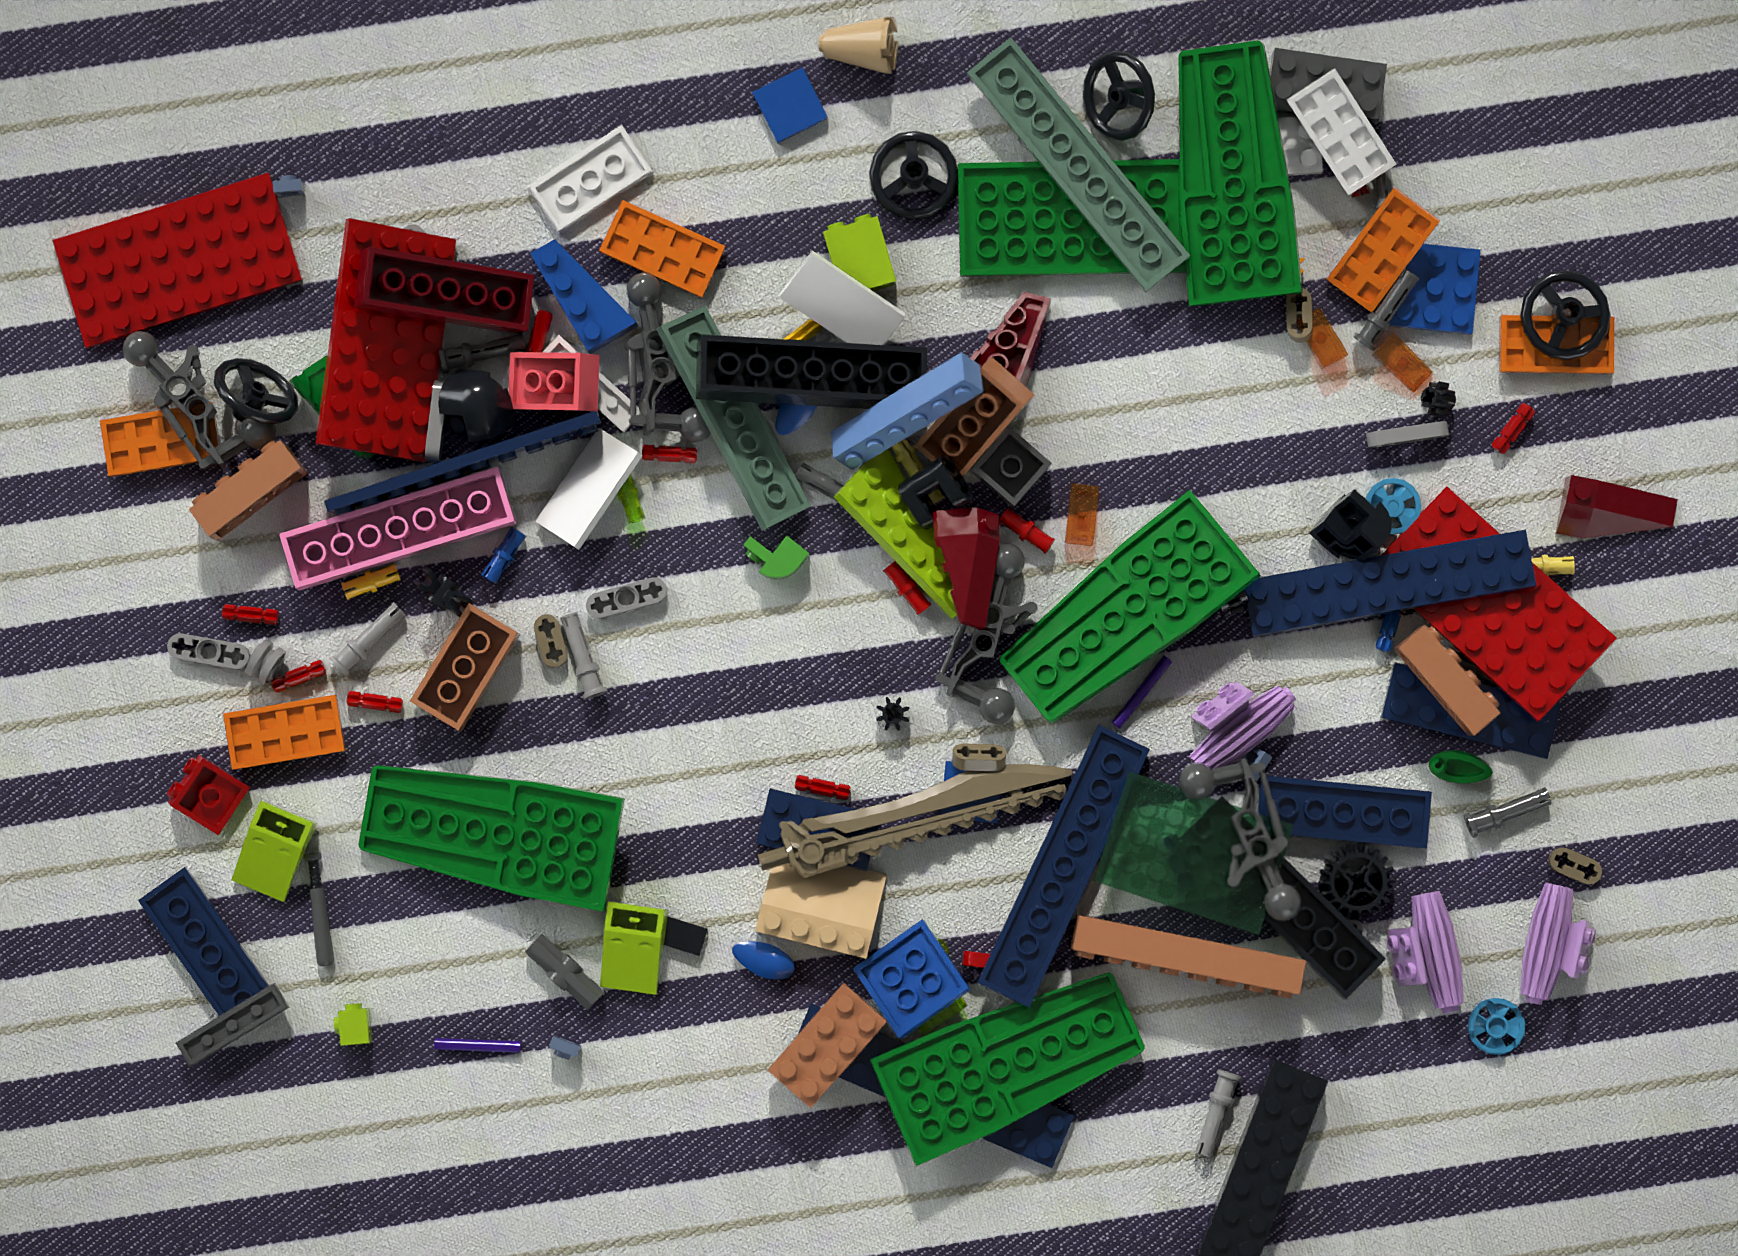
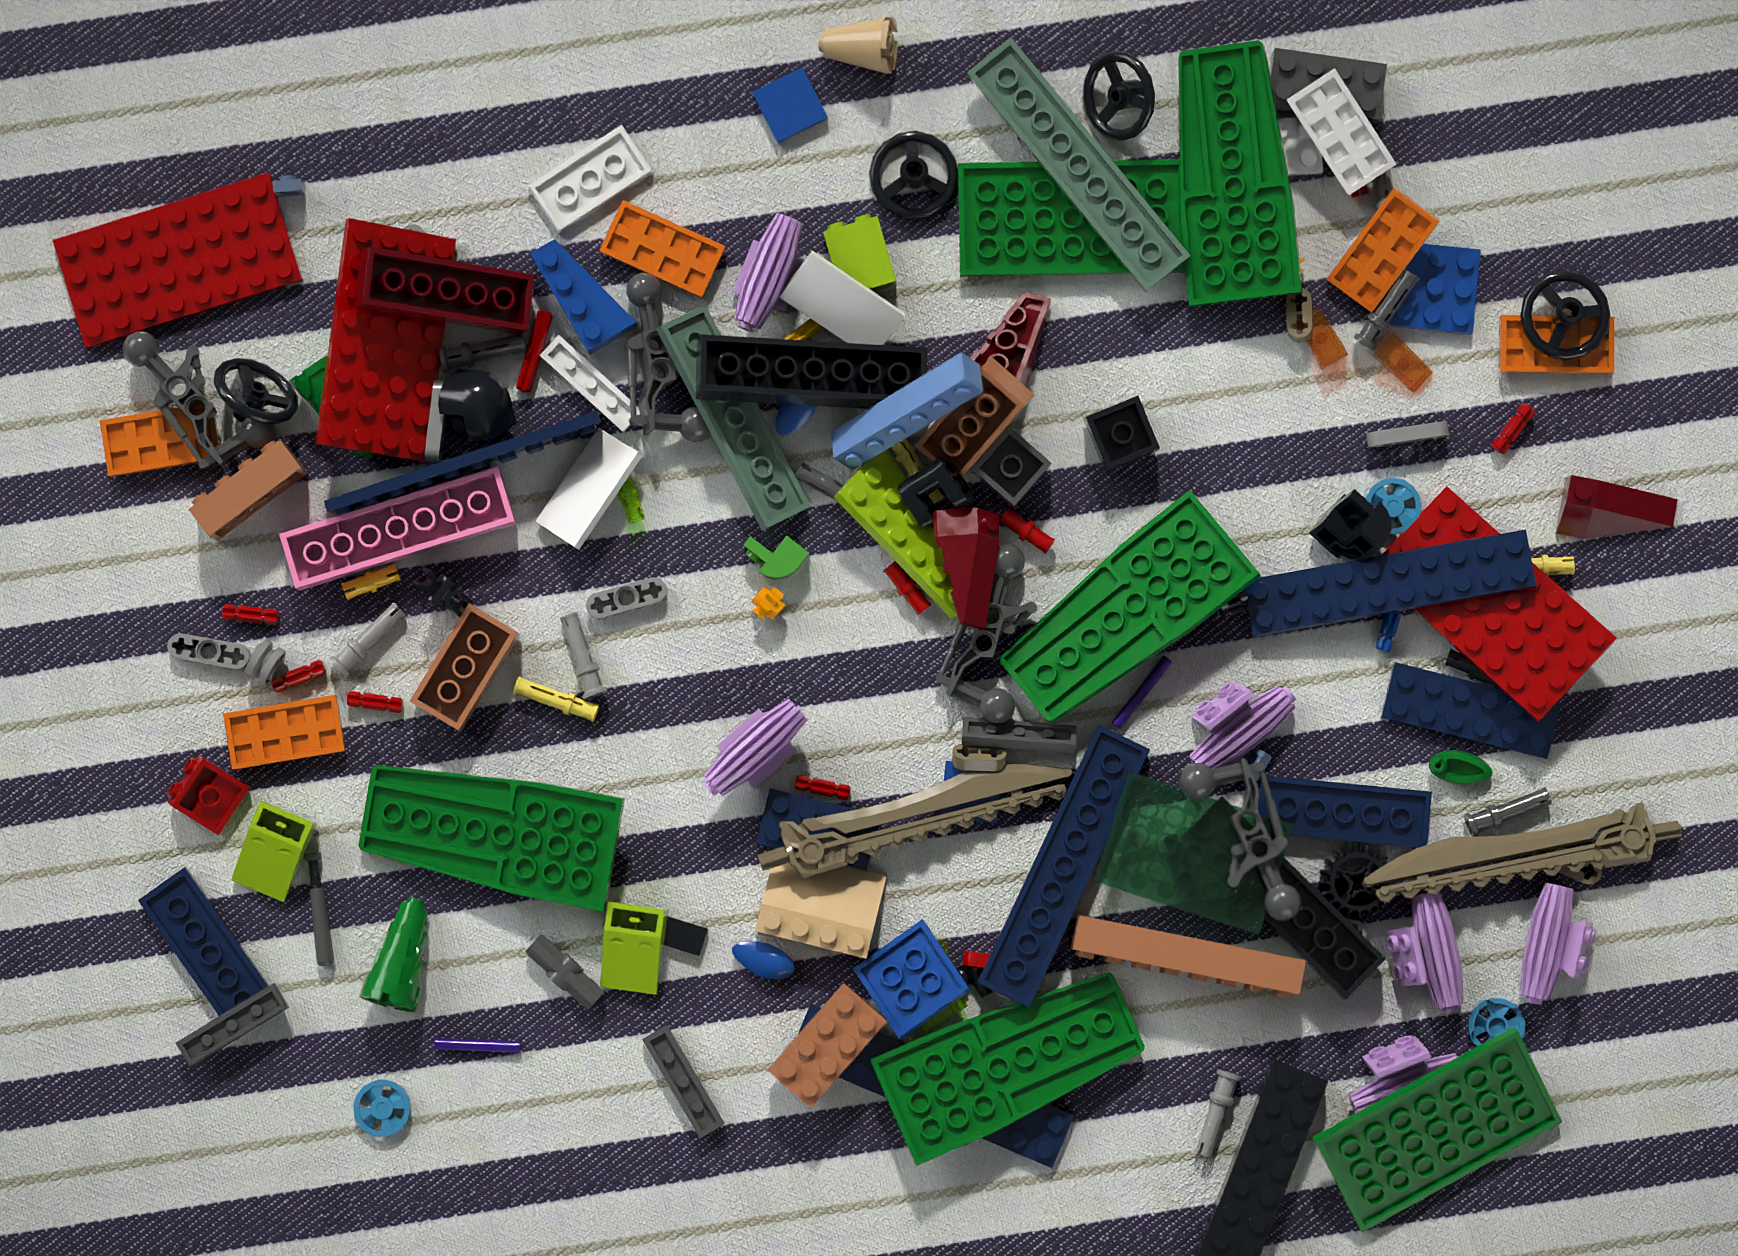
(353, 1025): lime brick -> none
(382, 1108): none -> dark azure piece
(398, 963): none -> green cone
(503, 555): blue pin -> none
(543, 641): dark tan beam -> none
(554, 381): coral slope -> none
(556, 699): none -> light yellow pin
(564, 1048): sand blue plate -> none
(669, 453): red axle -> none
(683, 1081): none -> dark grey plate
(755, 748): none -> lavender plate
(767, 272): none -> lavender plate
(768, 603): none -> light orange gear
(895, 721): black gear -> none
(971, 977): none -> black arm
(1019, 735): none -> dark grey plate
(1081, 514): clear orange slope -> none
(1121, 434): none -> black brick
(1395, 1068): none -> lavender plate
(1437, 1129): none -> green plate
(1438, 398): black gear -> none
(1447, 681): nougat brick -> none
(1615, 847): none -> dark tan piece

